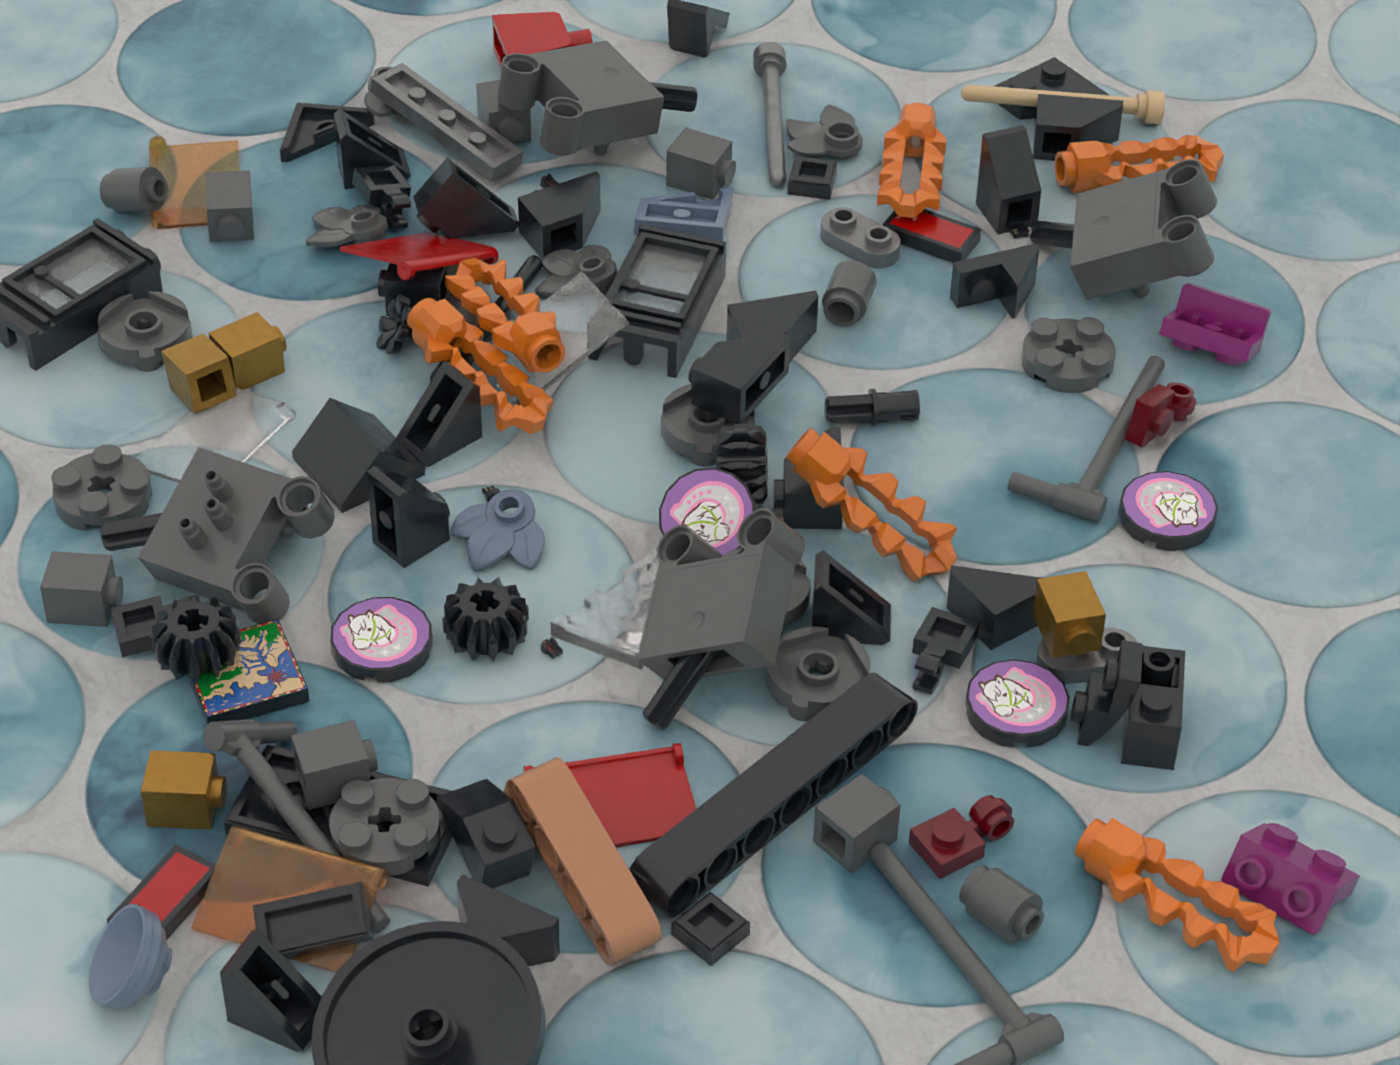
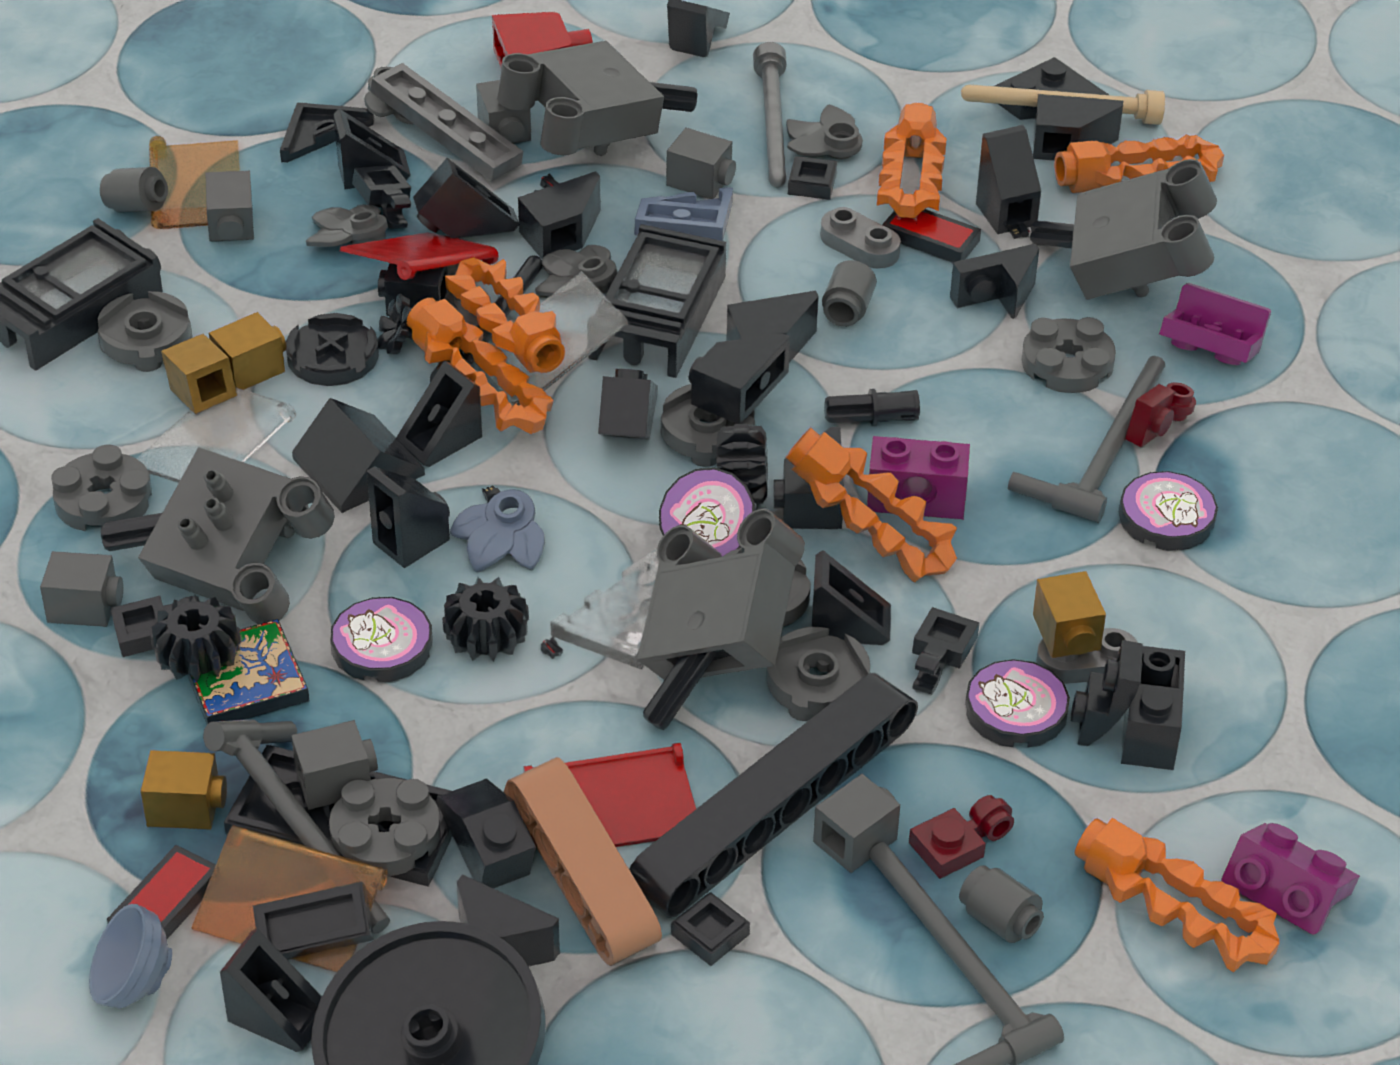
(332, 349): none -> black tile
(627, 405): none -> black slope
(924, 470): none -> magenta brick
(995, 599): black slope -> none

